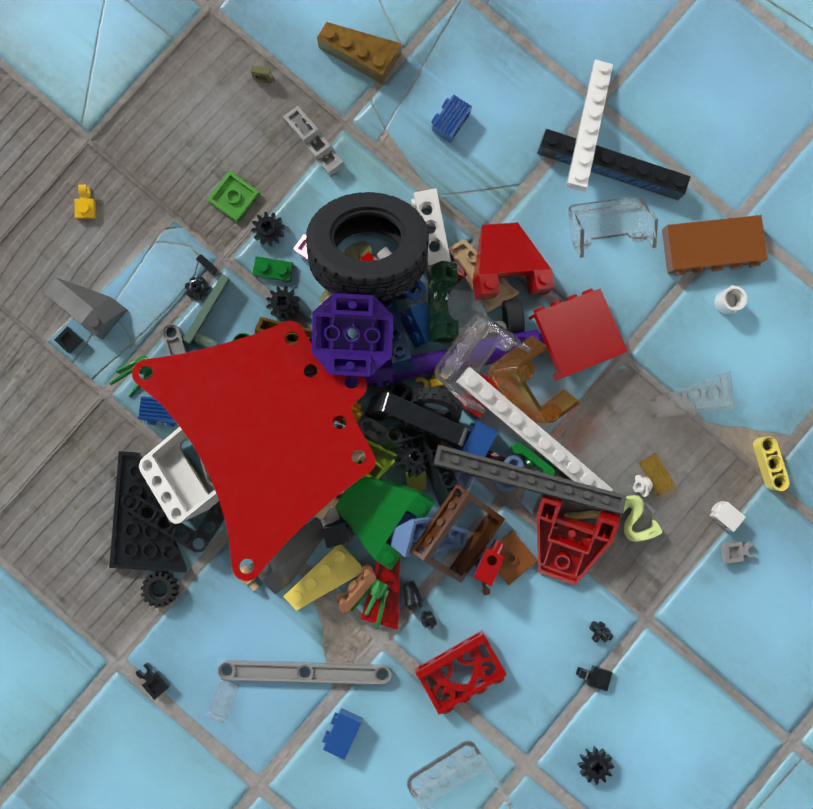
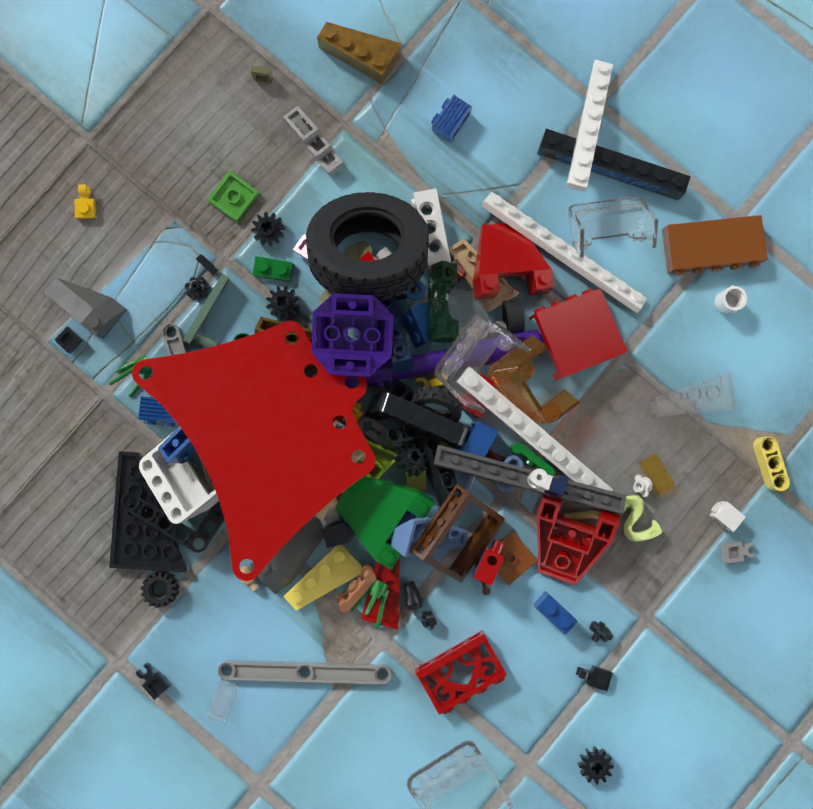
(177, 447): none -> blue brick
(342, 733): blue brick -> none
(548, 484): none -> leg
(555, 613): none -> blue brick
(564, 252): none -> white plate

